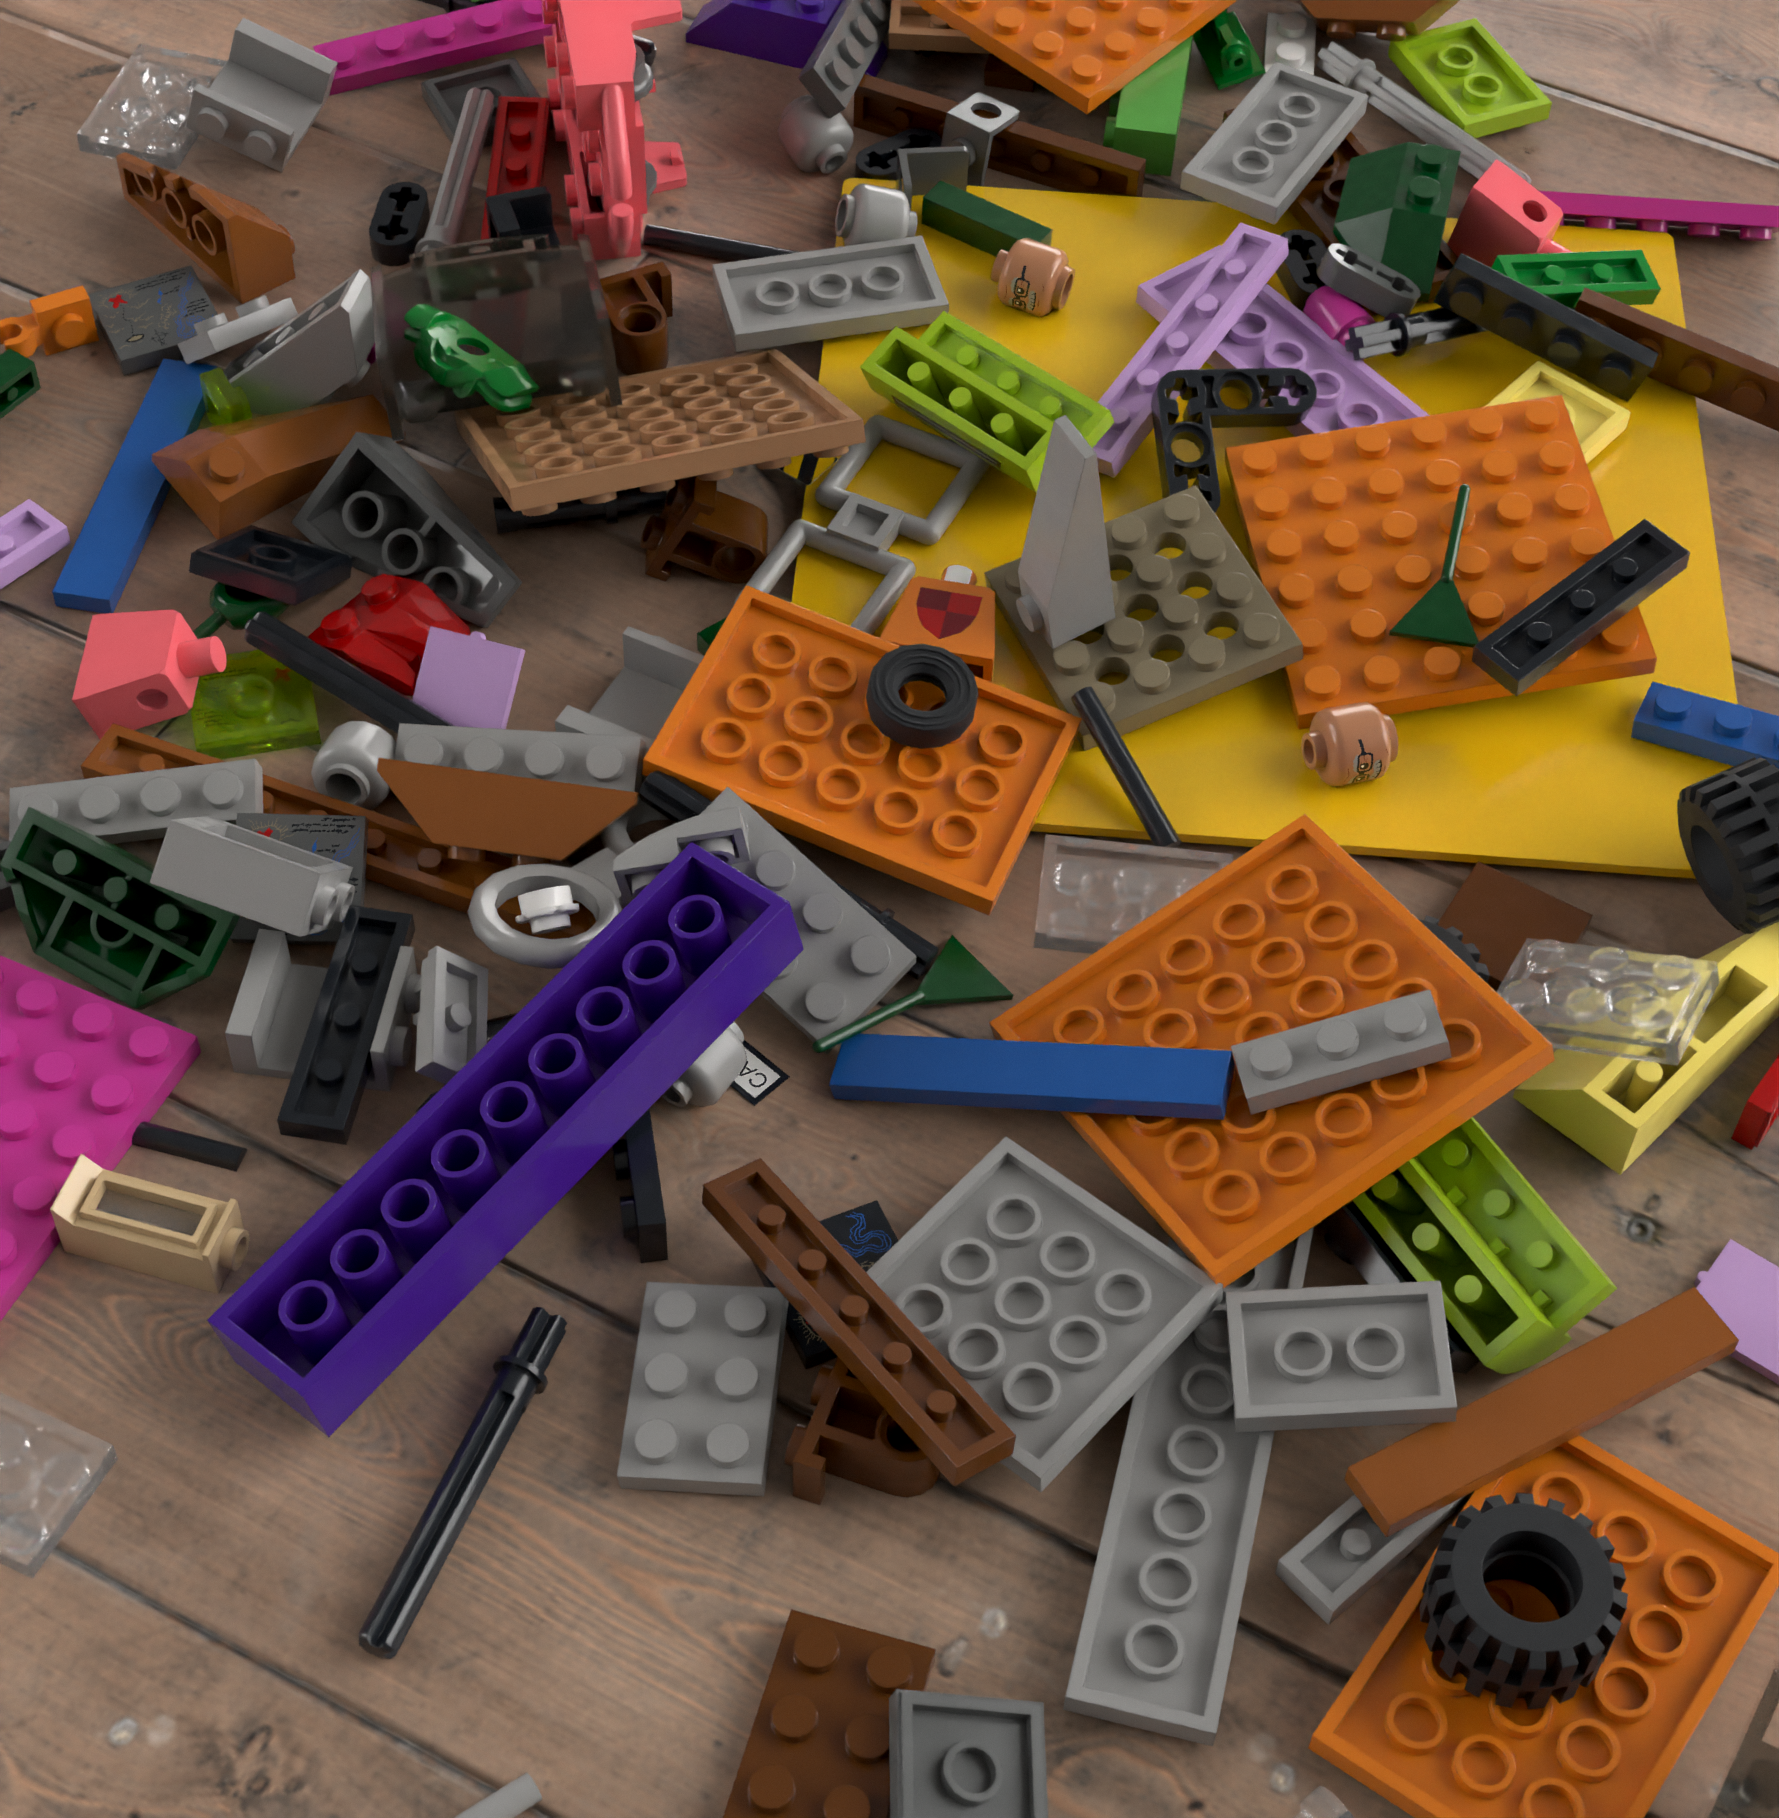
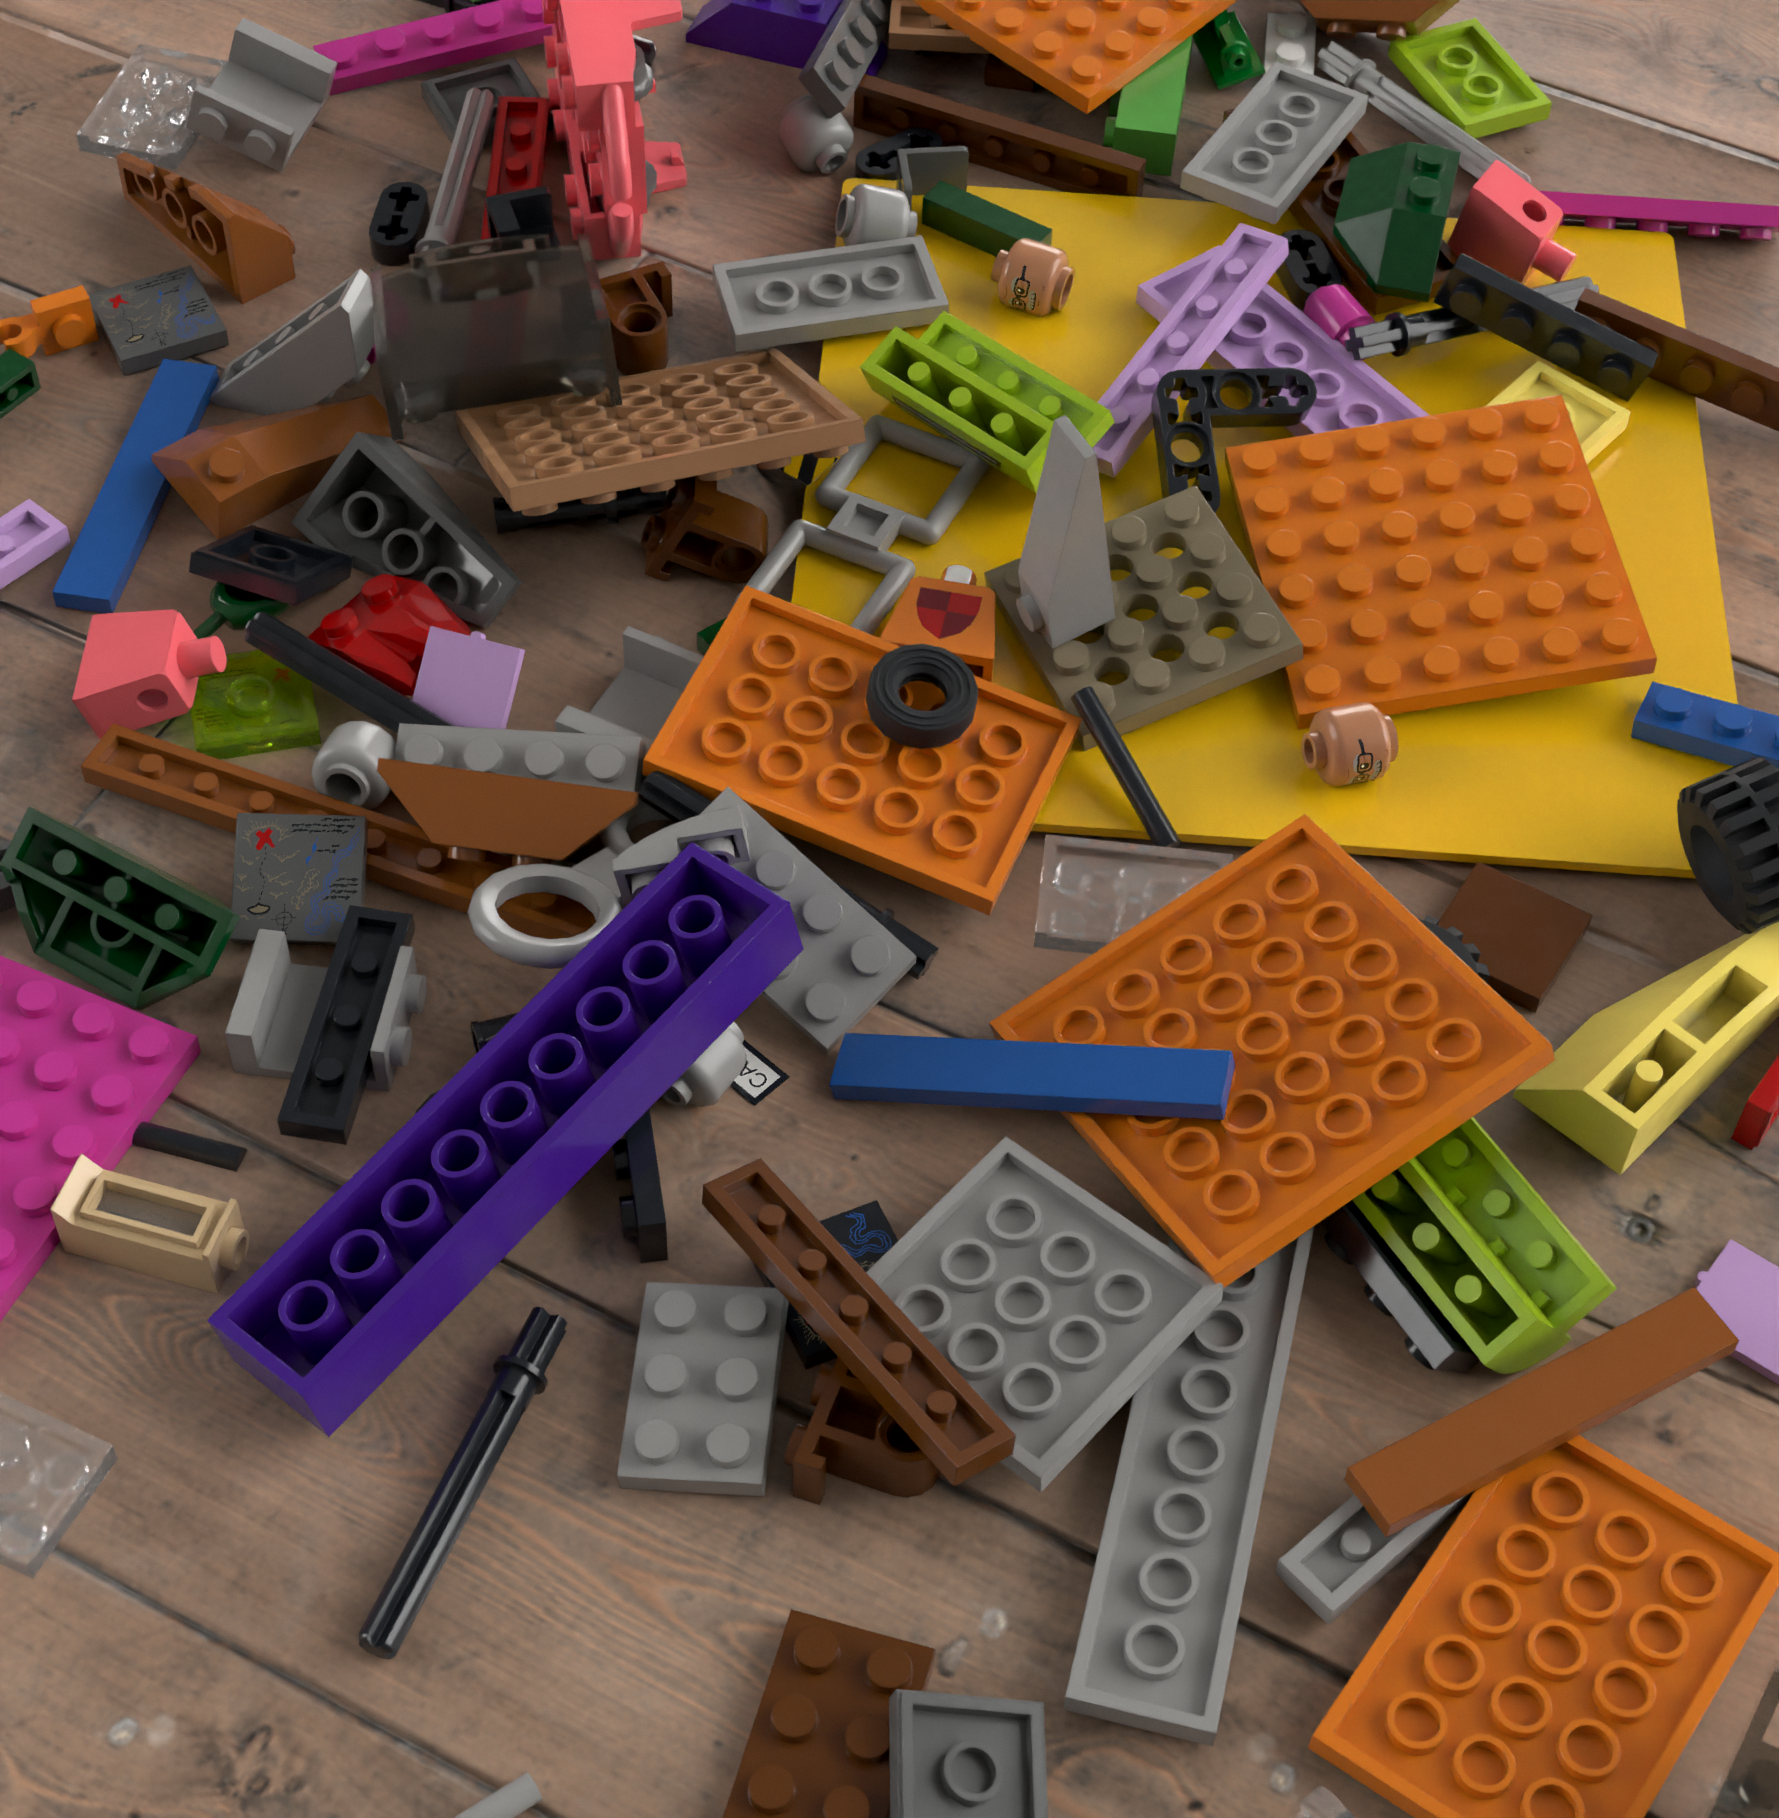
(144, 802): light grey plate -> none
(218, 334): light grey plate -> none
(223, 401): clear neon green plate -> none
(253, 875): light grey window -> none
(450, 1014): light grey plate -> none
(494, 375): green piece -> none
(547, 909): white plate -> none
(707, 244): black bar -> none
(951, 979): dark green piece -> none
(976, 133): dark grey bracket -> none
(1340, 1356): light grey plate -> none
(1341, 1051): light grey plate -> none
(1367, 281): dark grey beam -> none
(1440, 612): dark green piece -> none
(1546, 1552): black tyre -> none
(1563, 276): green plate -> none
(1580, 607): black plate -> none
(1610, 998): clear plate -> none

